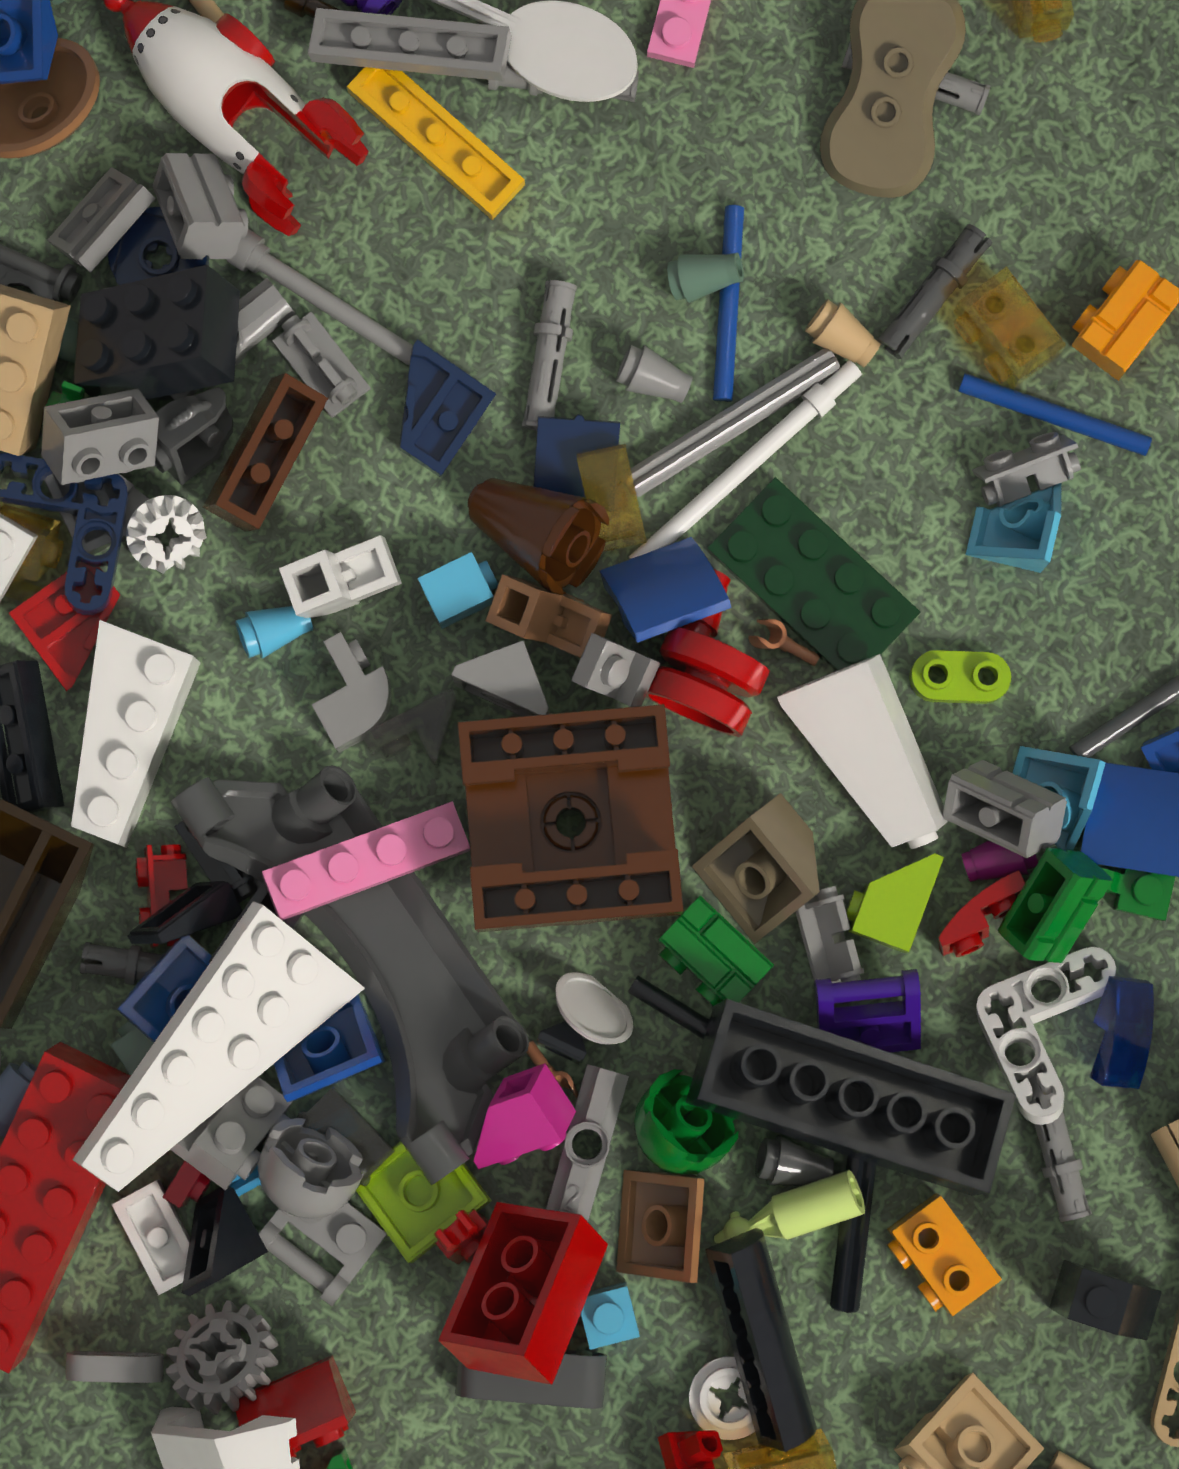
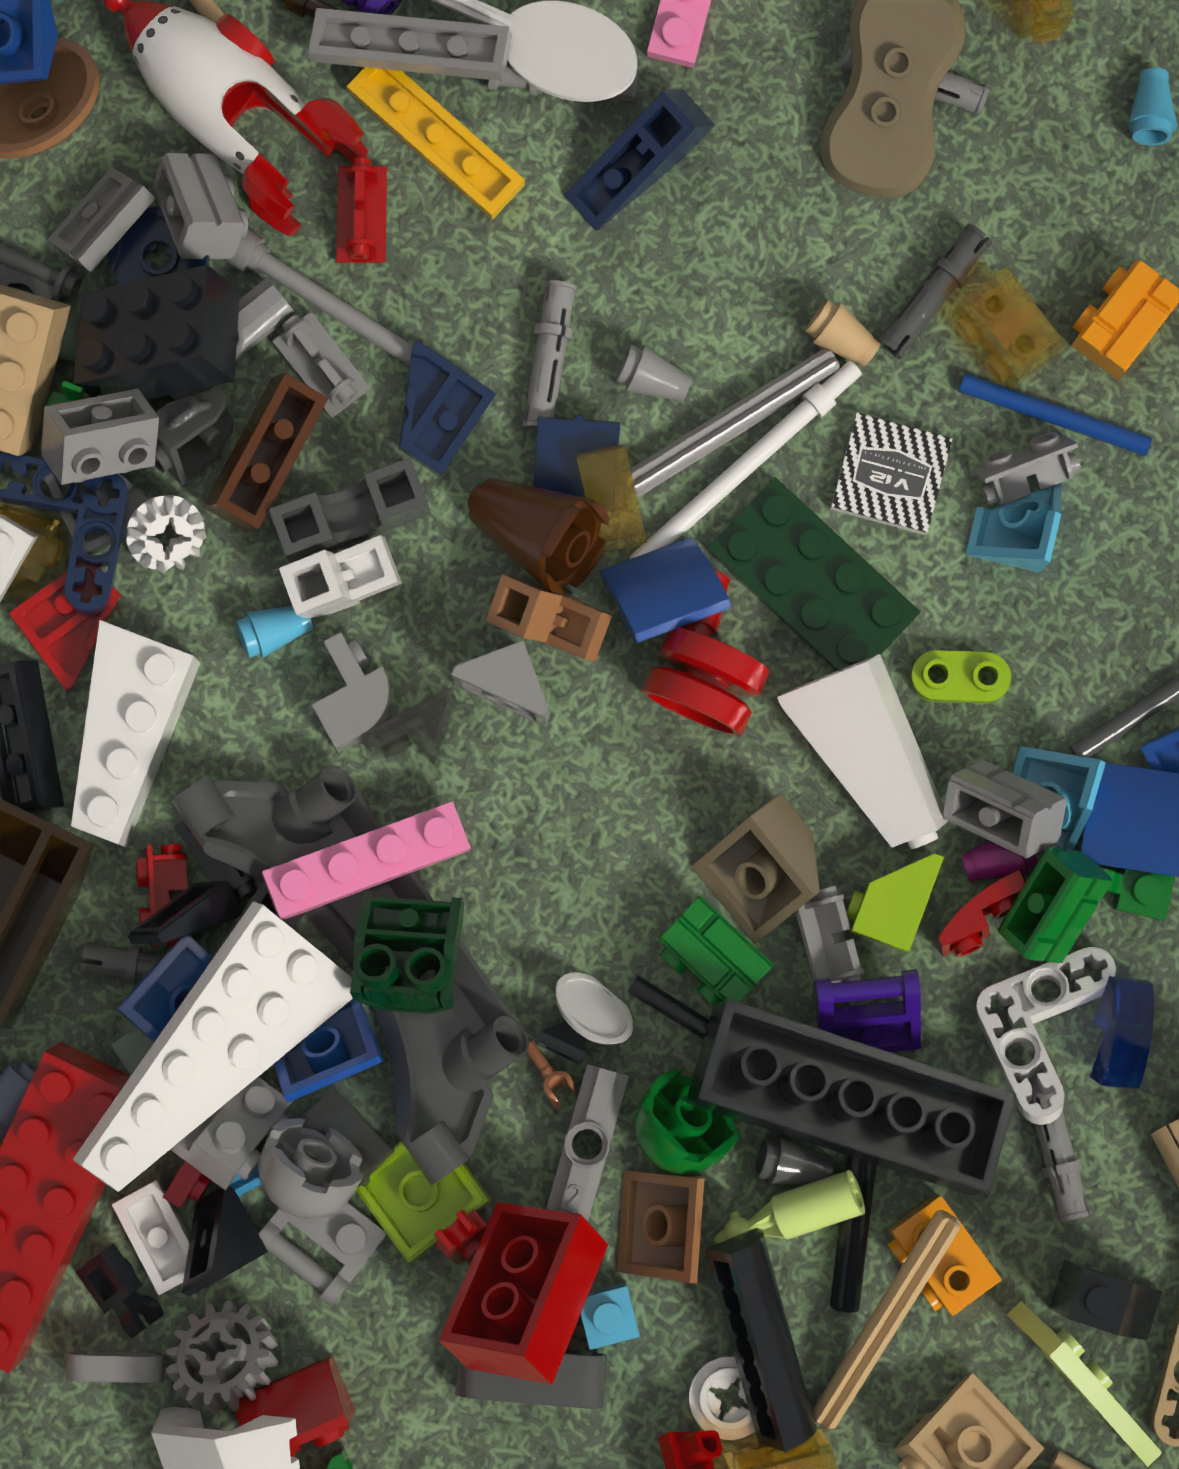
(114, 1286): none -> black plate
(331, 521): none -> dark grey arch
(361, 212): none -> red hinge
(406, 953): none -> dark green slope
(459, 589): medium azure brick -> none
(523, 1117): dark pink slope -> none
(588, 762): reddish brown piece -> none
(615, 671): light grey brick -> none
(640, 156): none -> dark blue slope
(703, 274): sand green cone -> none
(728, 310): blue bar -> none
(780, 640): nougat hand -> none
(886, 1319): none -> tan axle
(891, 474): none -> tile
(1088, 1380): none -> yellowish green wing
(1153, 109): none -> medium azure cone

